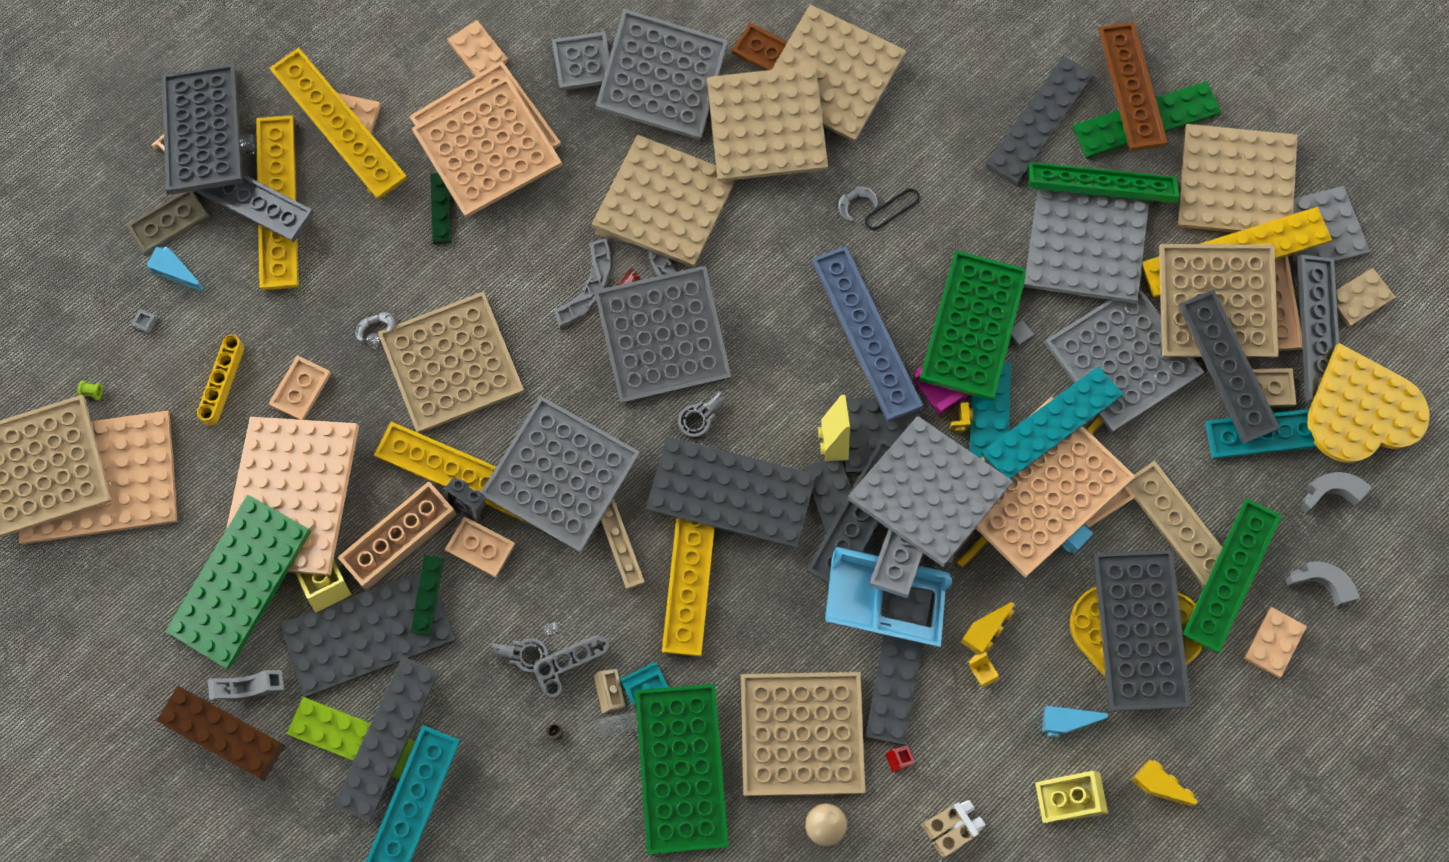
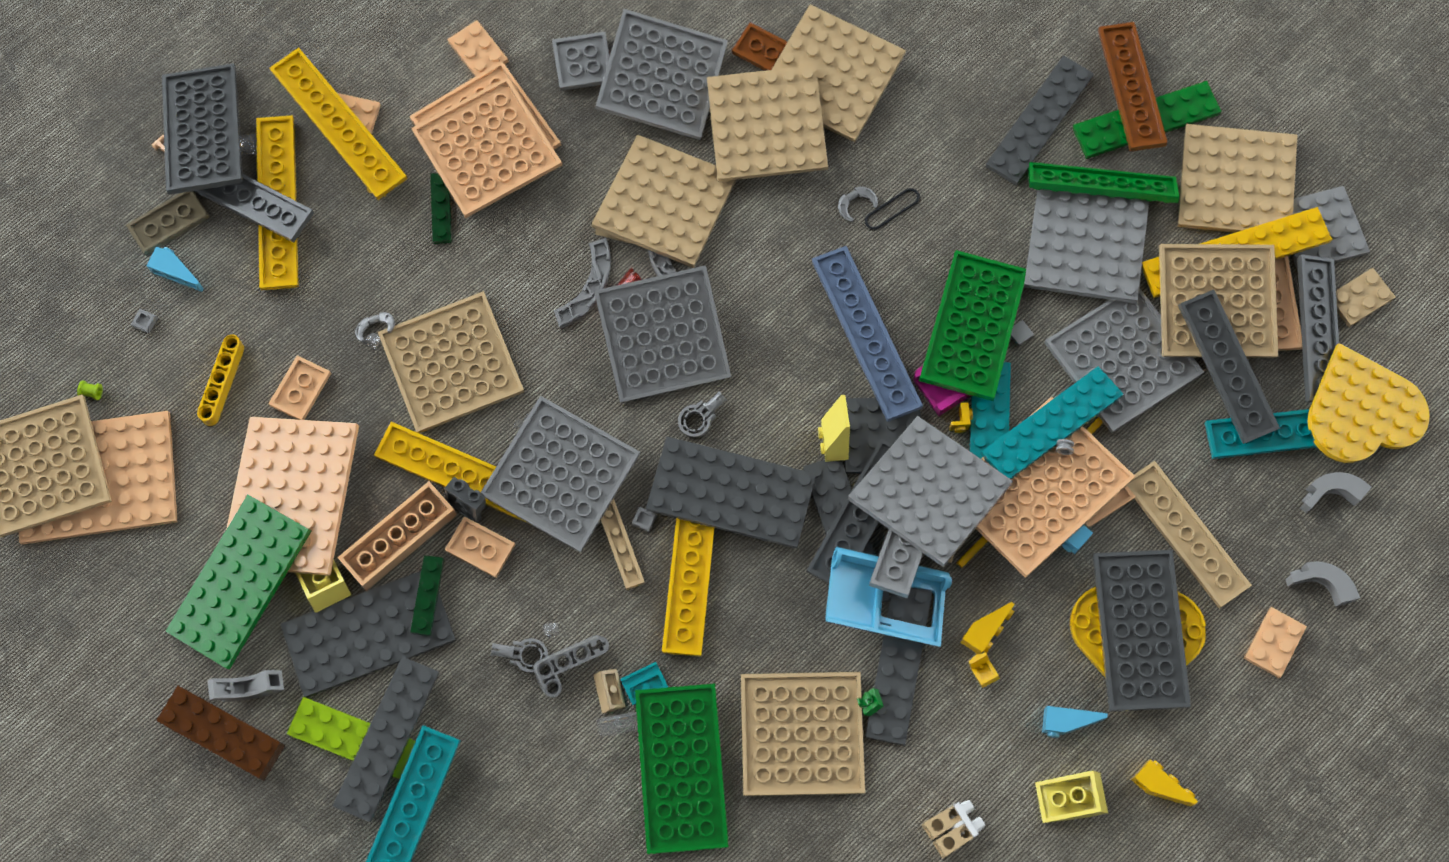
(552, 730): dark brown hinge -> none
(644, 519): none -> light grey tile
(826, 824): tan piece -> none
(870, 702): none -> green tile
(899, 758): red slope -> none
(1065, 447): none -> light grey bush
(1231, 575): green plate -> none
(1277, 386): tan plate -> none

